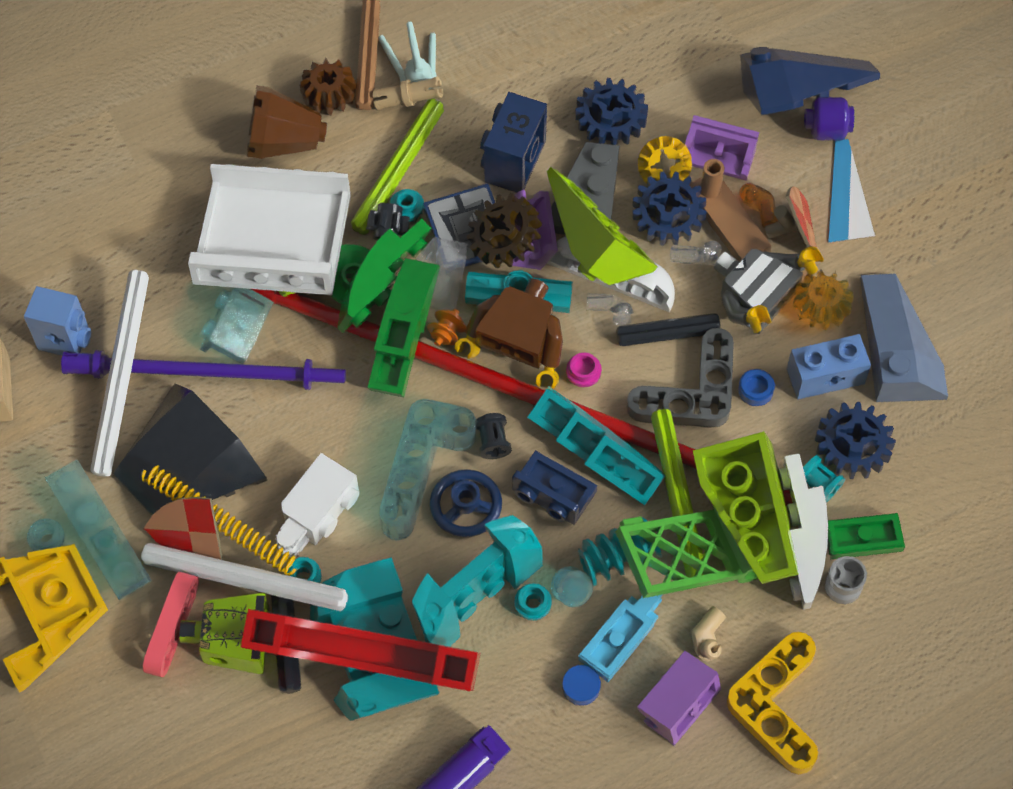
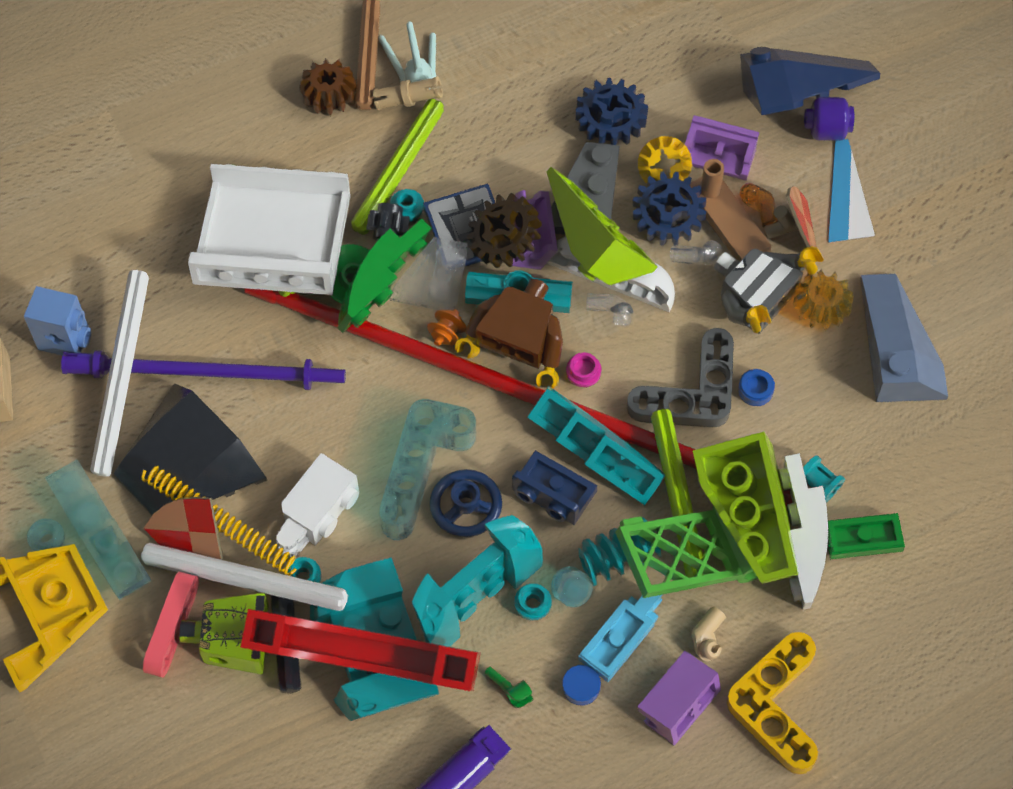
(236, 323): clear light blue bracket -> none
(282, 125): reddish brown cone -> none
(401, 327): green slope -> none
(493, 436): black bush -> none
(514, 142): dark blue brick -> none
(518, 695): none -> green hand
(666, 329): black axle -> none
(828, 366): medium blue brick -> none
(839, 443): dark blue gear -> none
(849, 573): light grey wheel -> none

